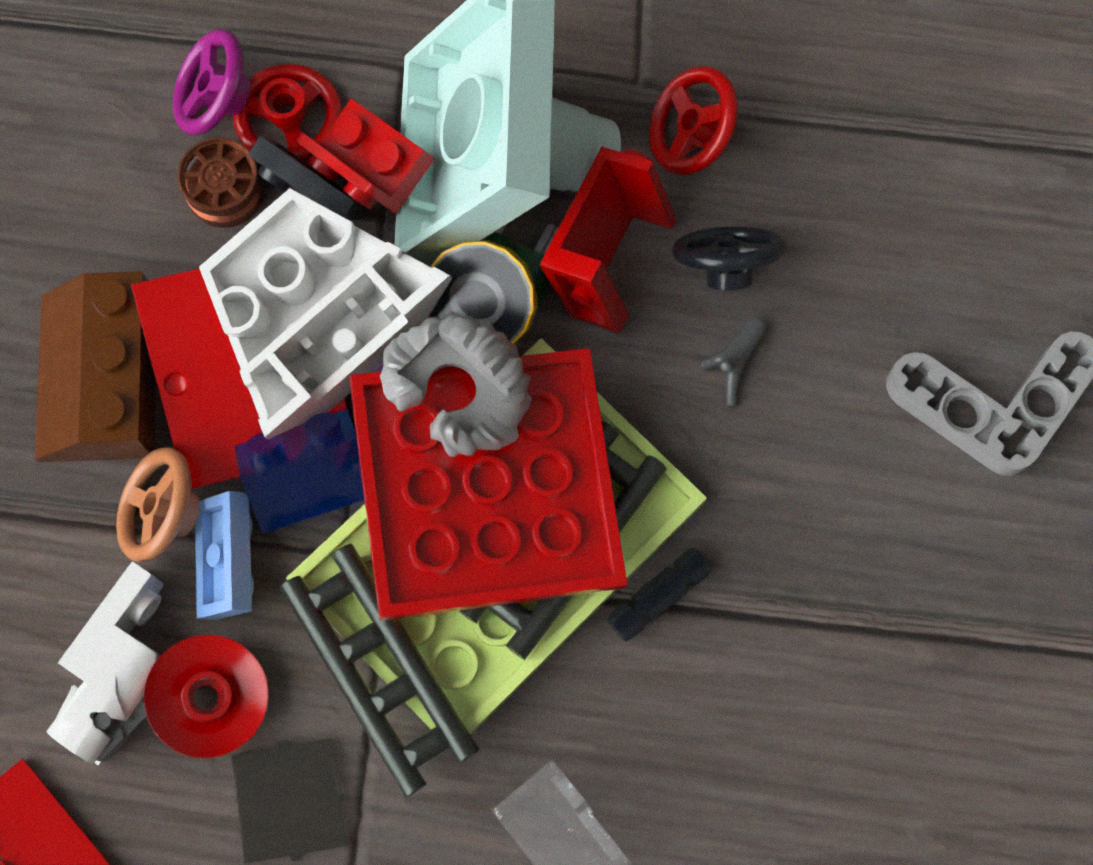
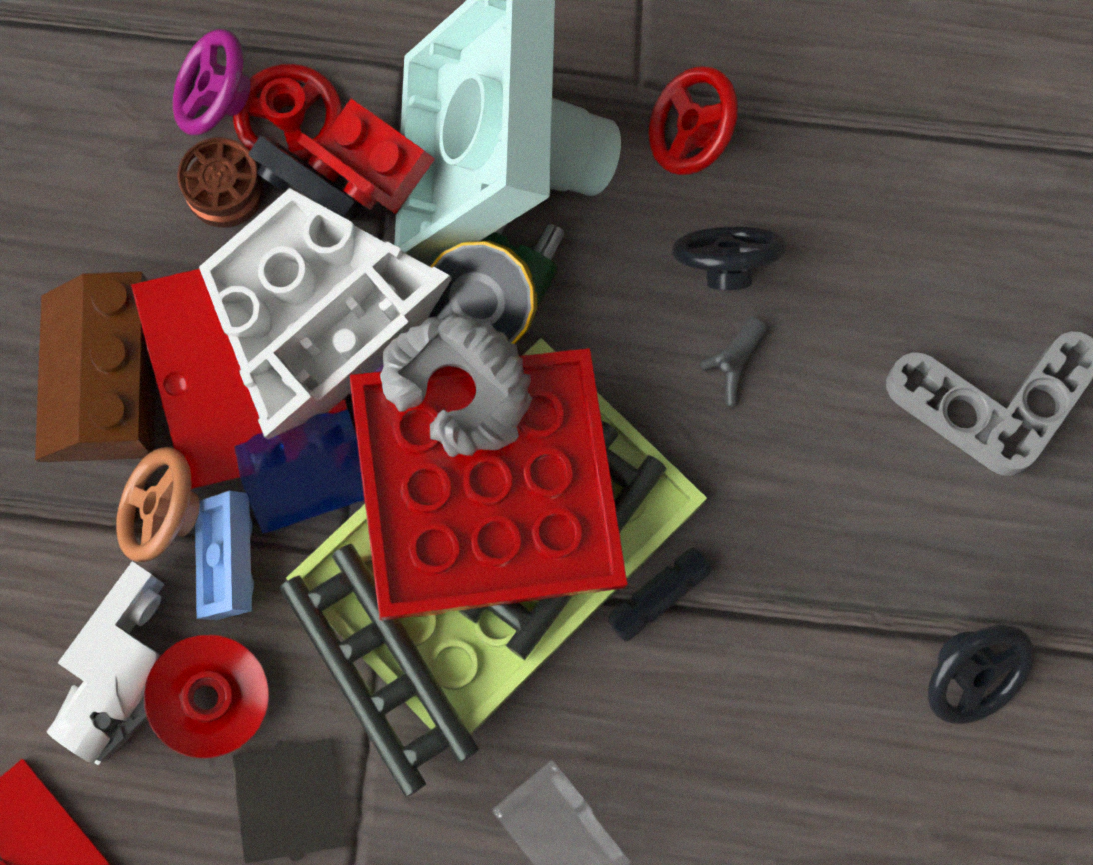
(608, 199): red panel -> none
(976, 668): none -> black piece

